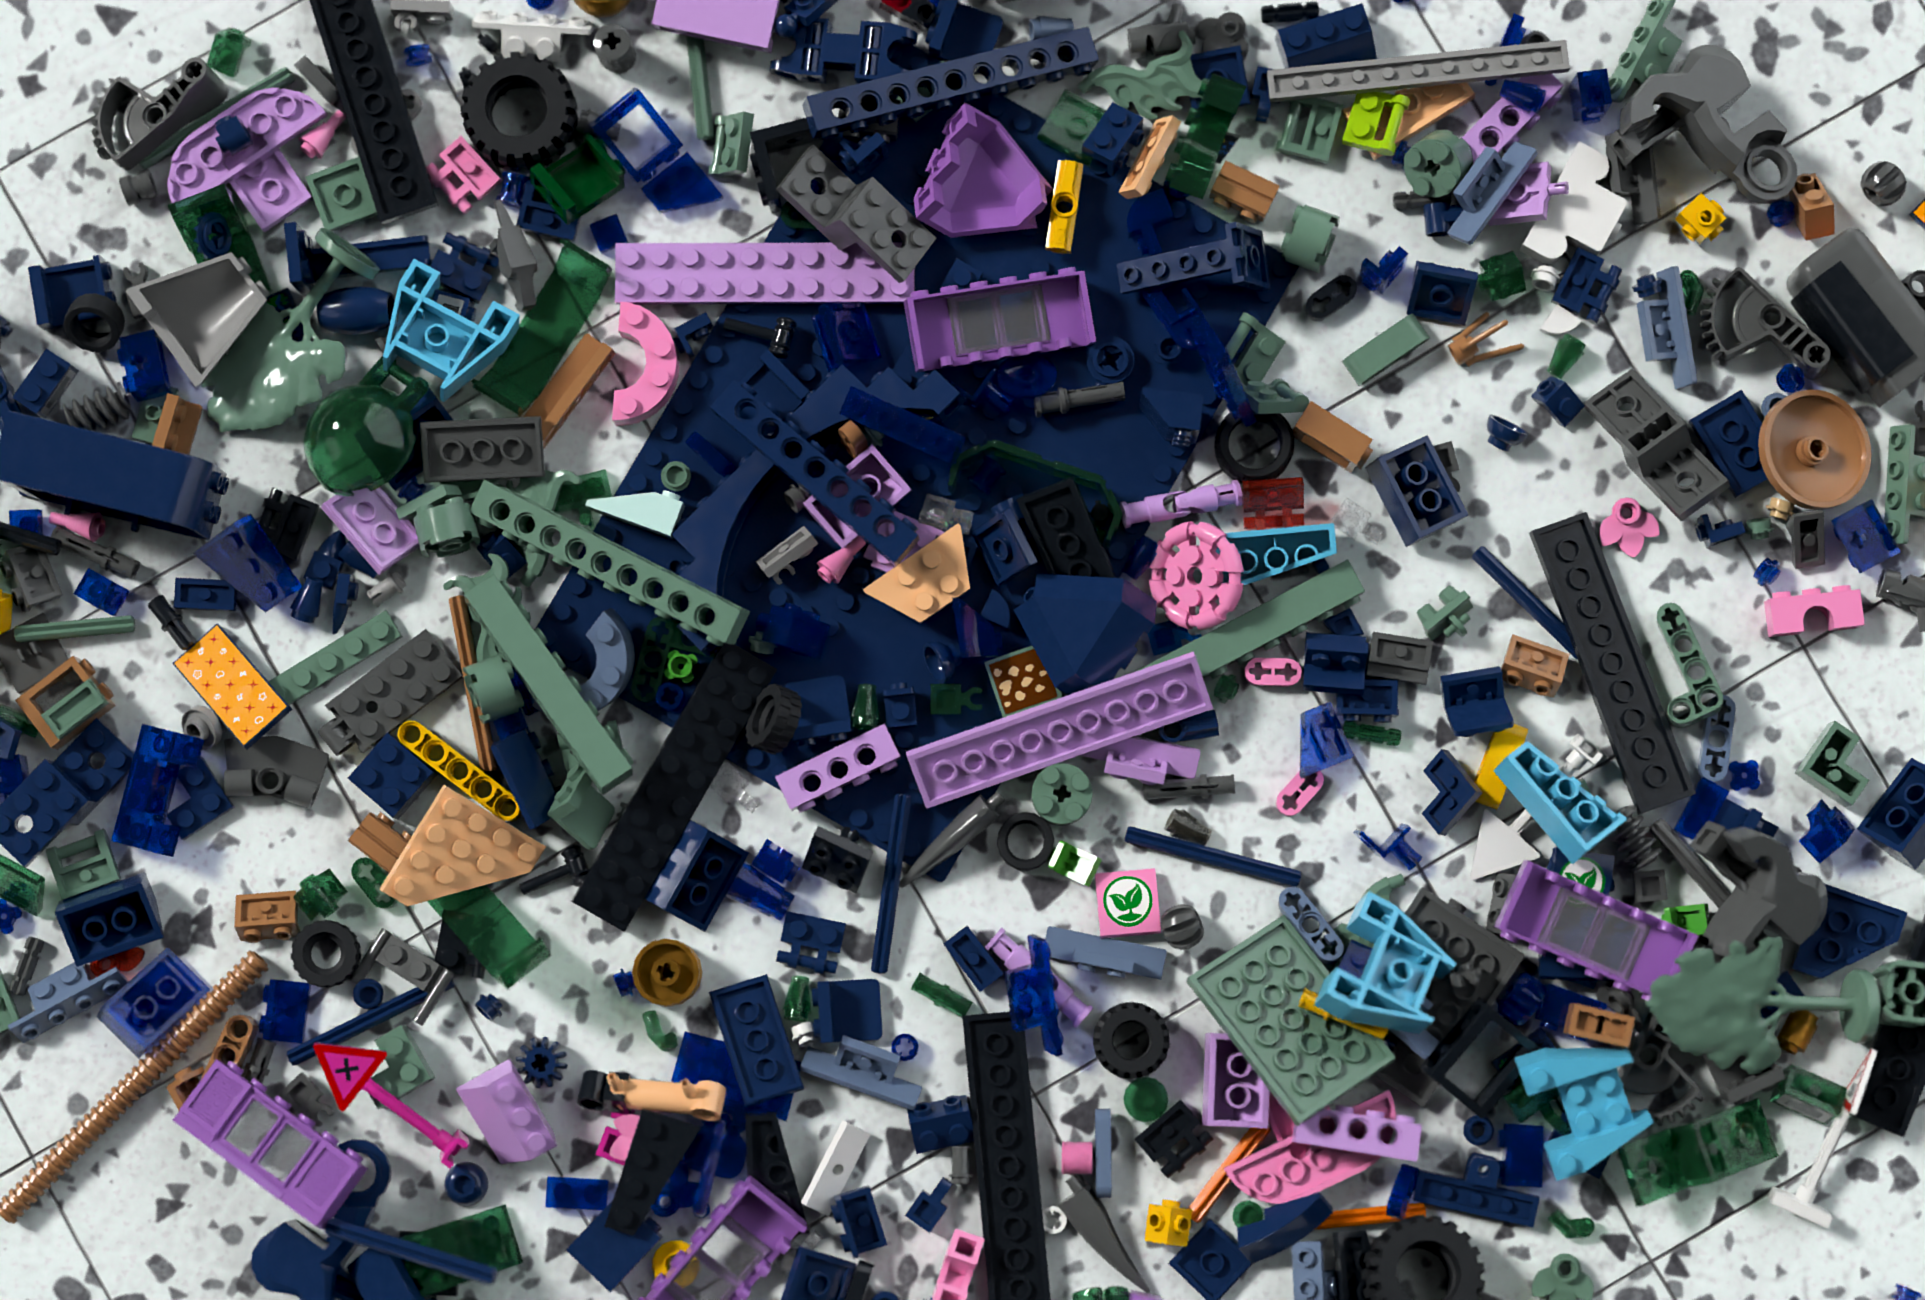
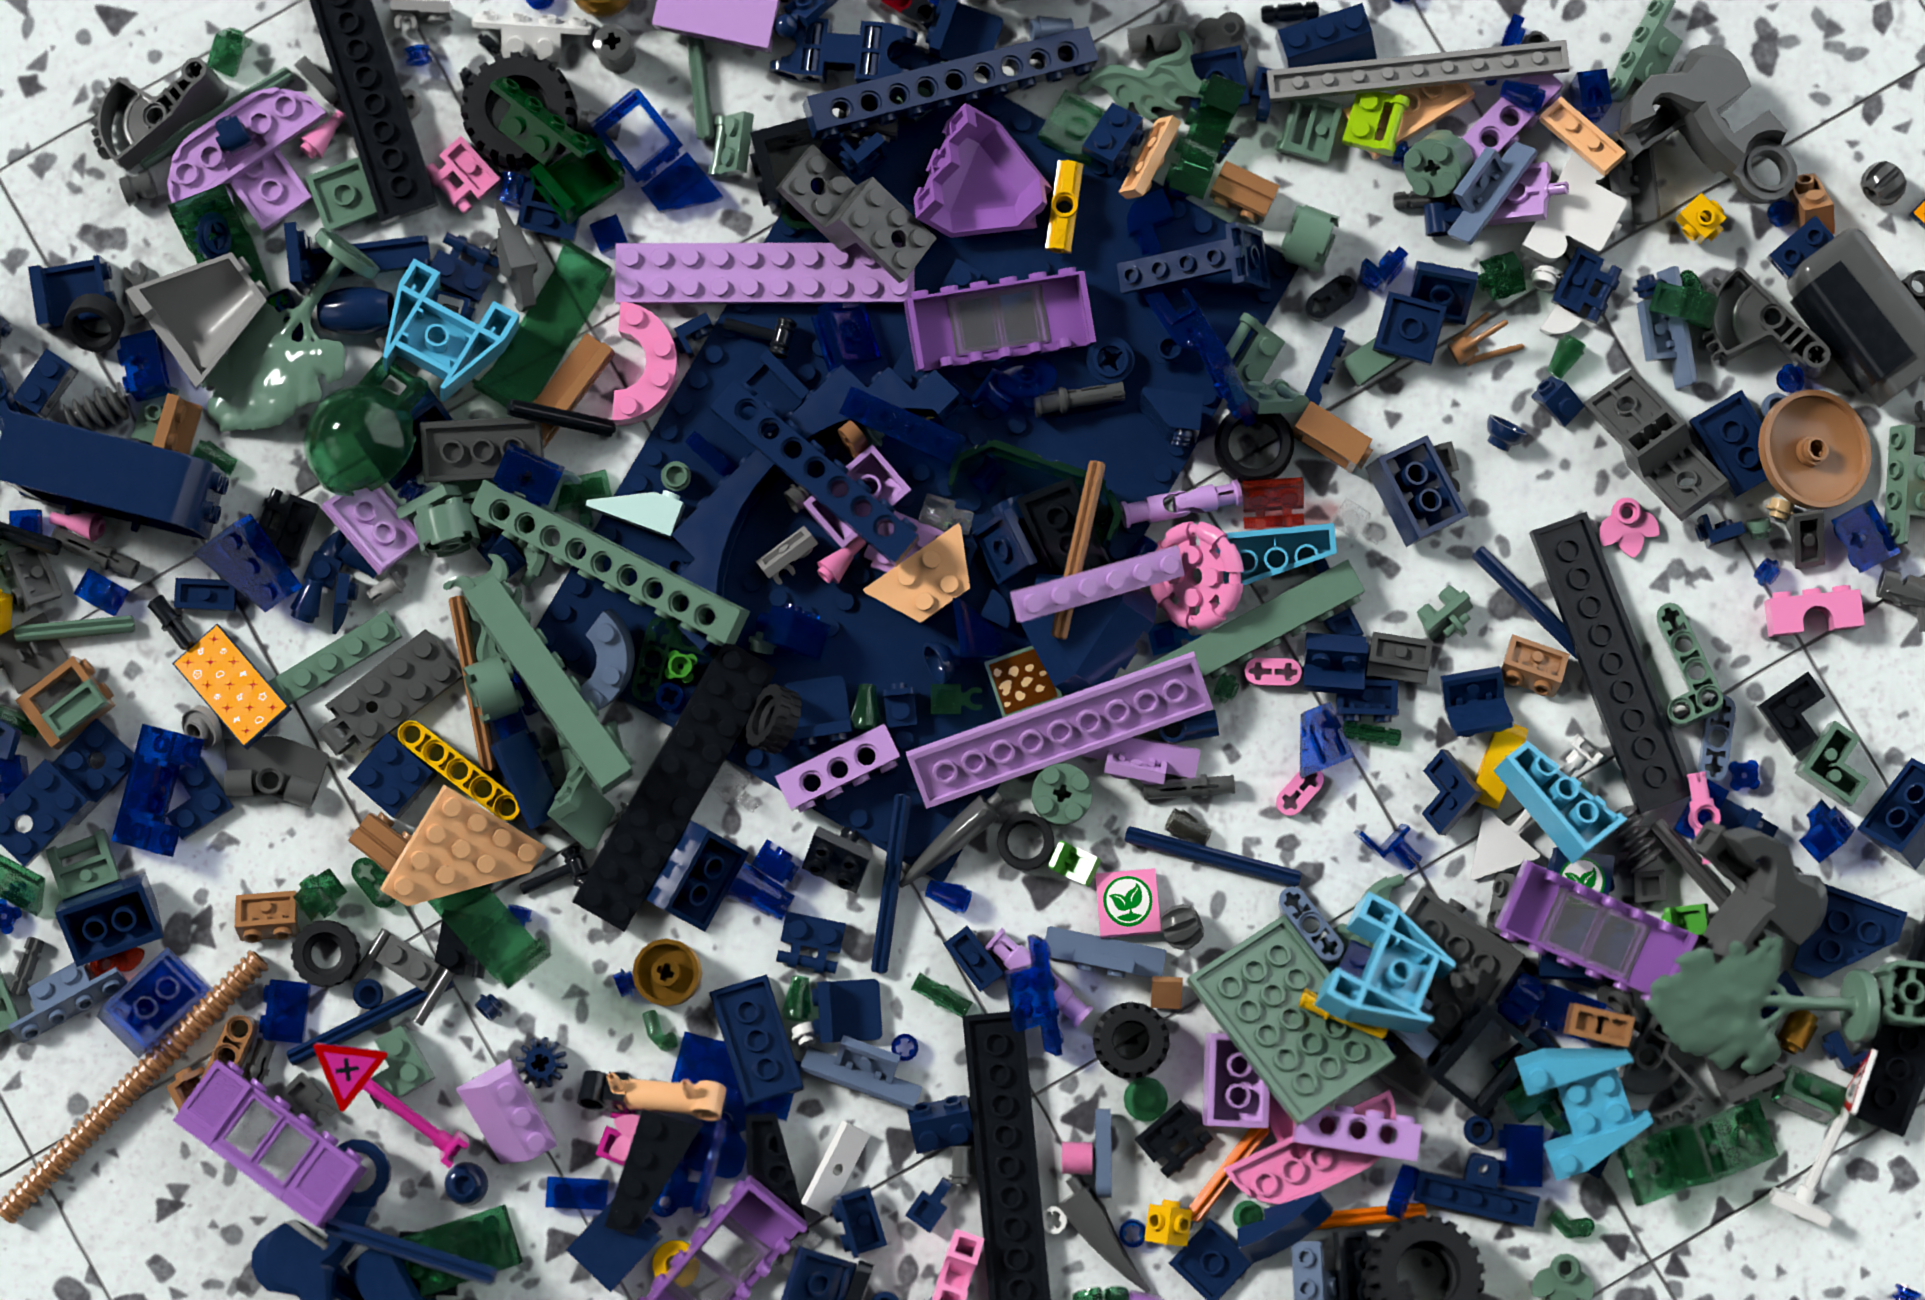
(215, 455): none -> clear green cone
(521, 913): none -> clear blue plate
(535, 127): none -> dark green bracket
(544, 476): none -> clear blue brick
(560, 417): none -> black axle
(949, 895): none -> clear blue cone
(1080, 539): none -> medium nougat axle
(1097, 583): none -> lavender plate
(1123, 1232): none -> clear blue bush
(1166, 992): none -> medium nougat tile
(1323, 371): none -> dark blue plate
(1409, 328): none -> dark blue tile
(1582, 136): none -> light nougat plate
(1684, 303): none -> clear green plate
(1700, 801): none -> bright pink pin
(1785, 709): none -> black plate
(1800, 246): none -> dark blue bracket
(1836, 1050): none -> dark blue bracket

